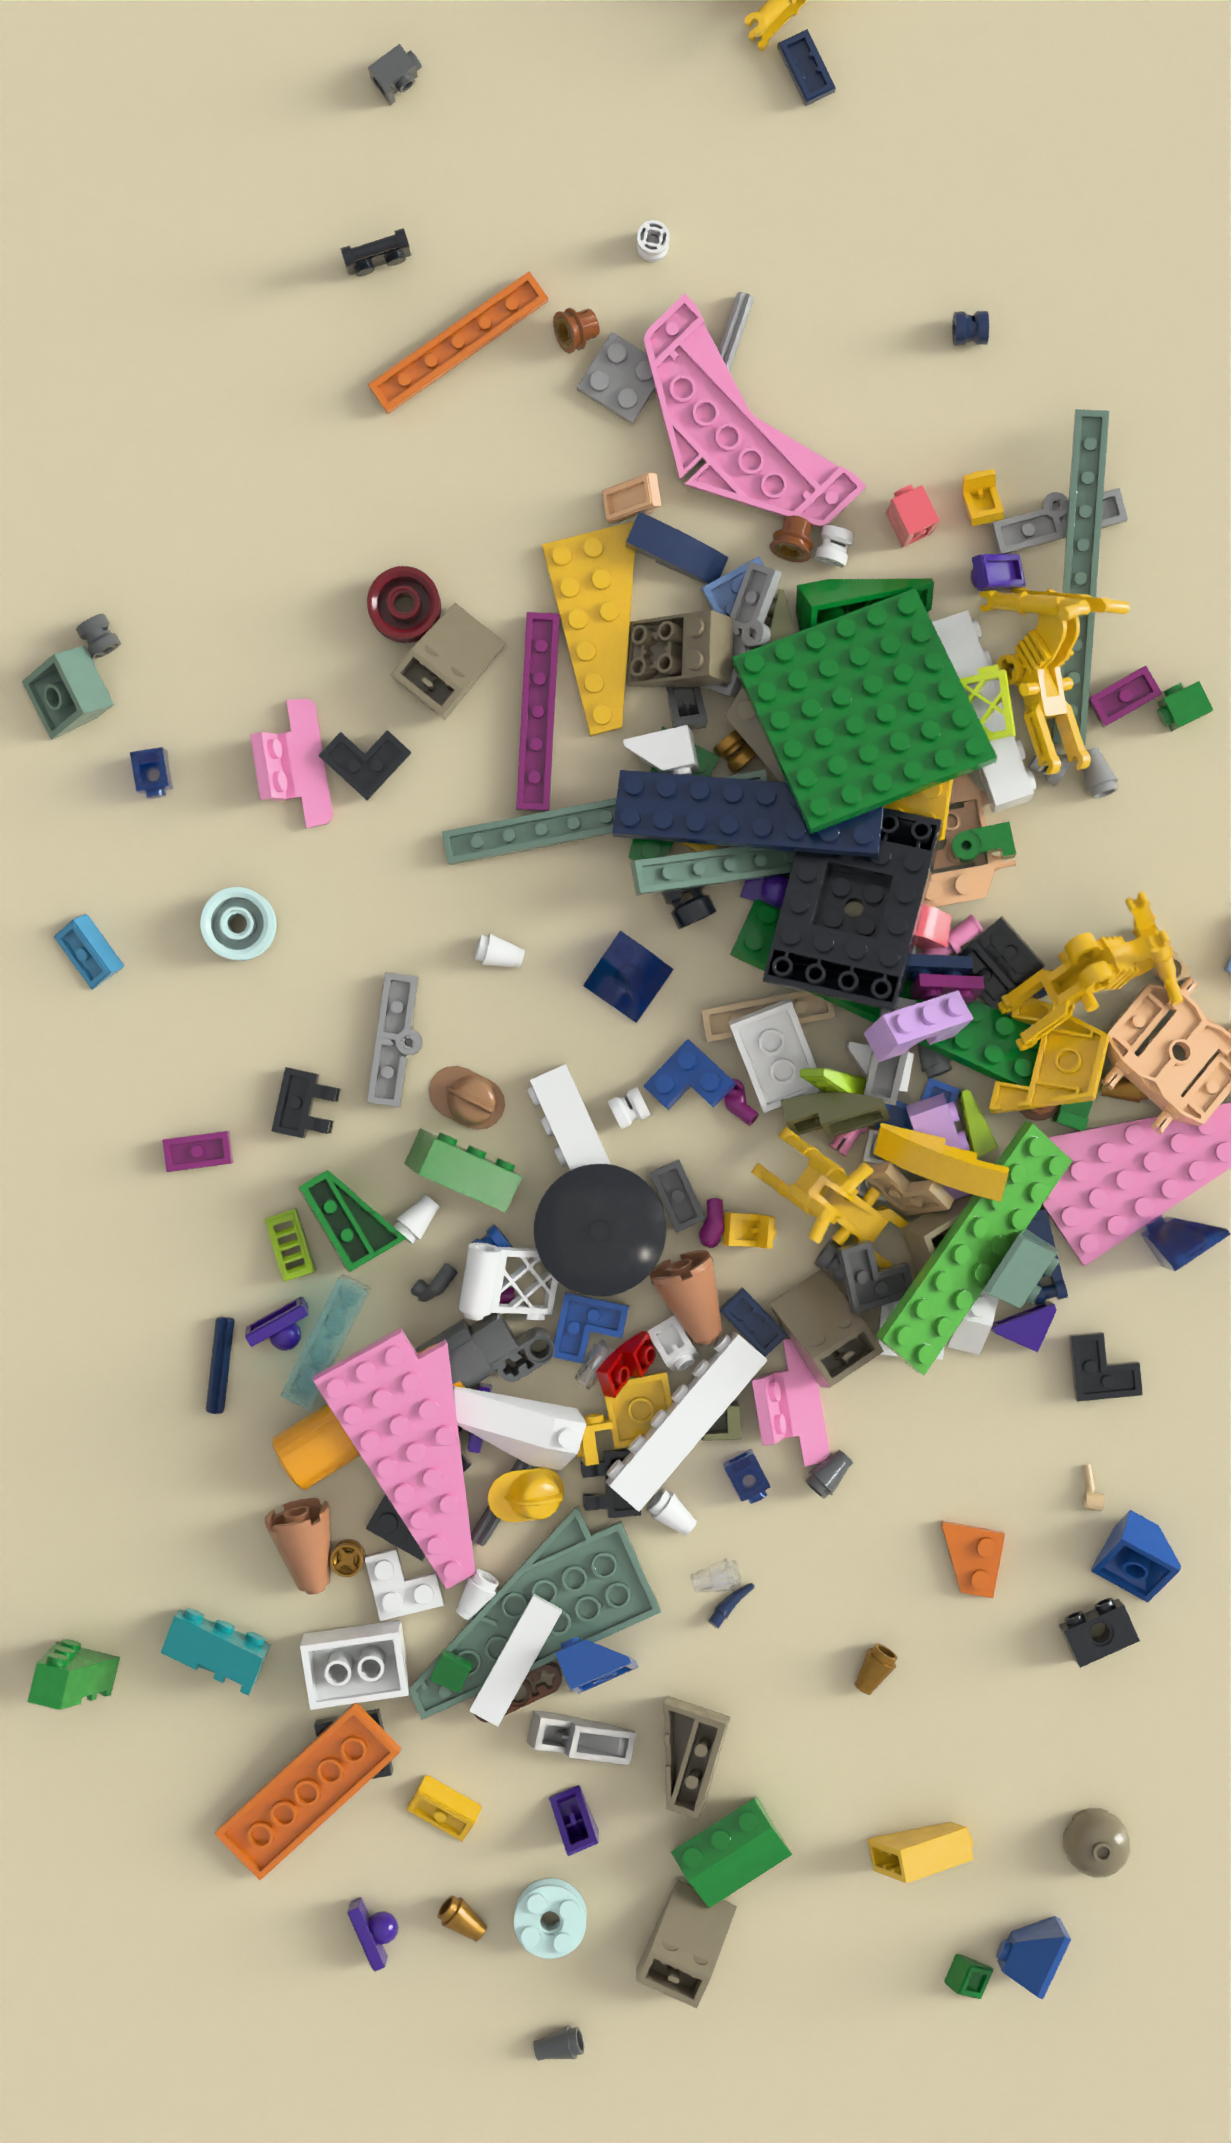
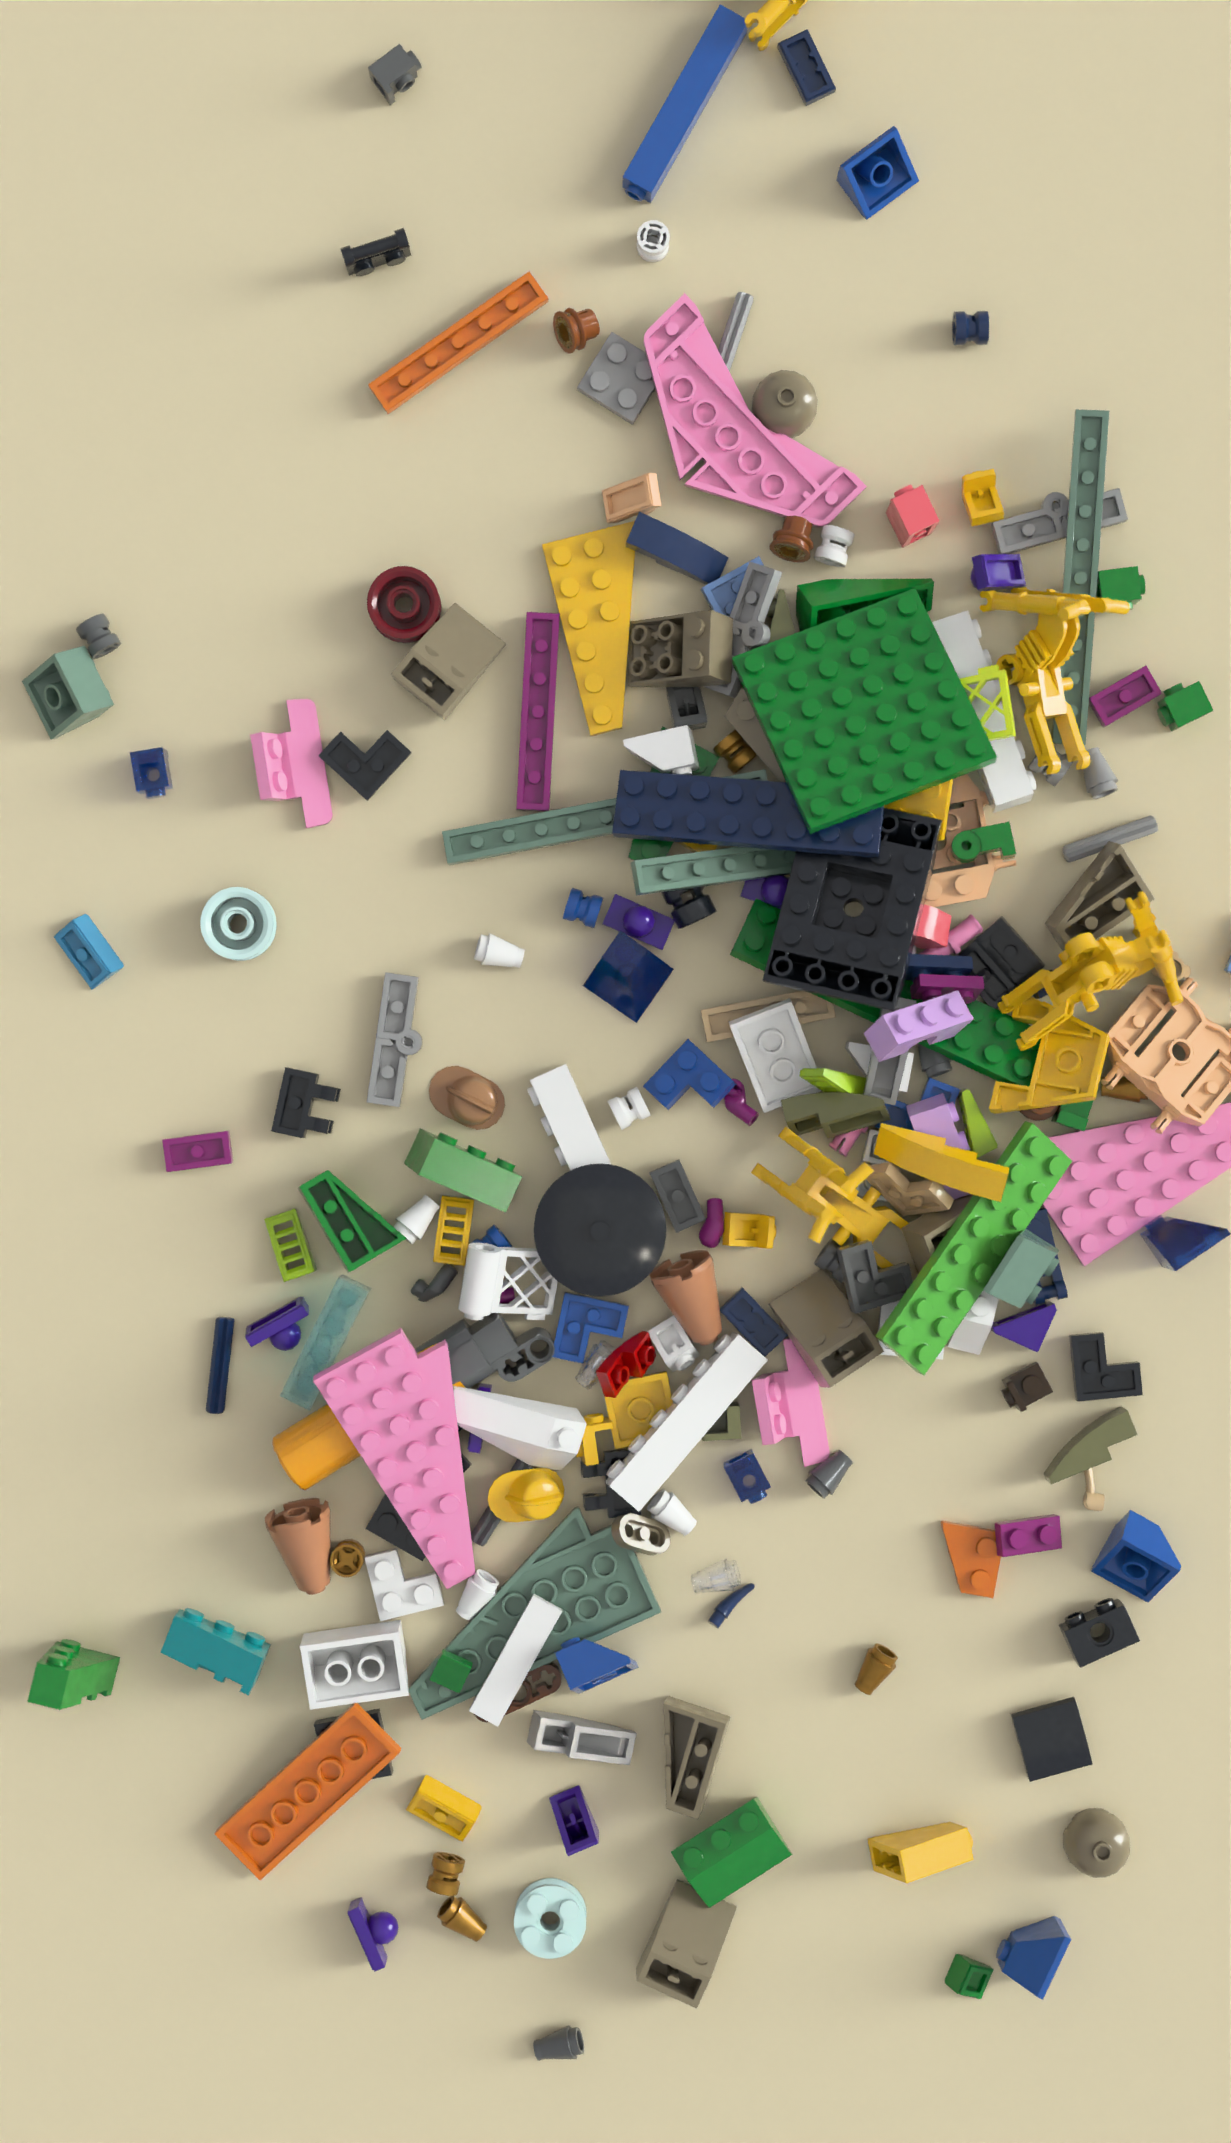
(445, 1873): none -> pearl gold wheel
(449, 1258): none -> yellow slope
(582, 907): none -> blue wheel
(633, 1533): none -> dark tan plate
(638, 922): none -> dark purple tile
(684, 105): none -> blue brick
(785, 403): none -> dark tan cylinder
(877, 173): none -> blue slope
(1025, 1387): none -> dark brown bracket
(1028, 1535): none -> magenta plate
(1051, 1739): none -> black slope
(1090, 1445): none -> olive slope
(1098, 897): none -> dark tan wedge
(1120, 835): none -> light grey axle
(1121, 585): none -> green brick

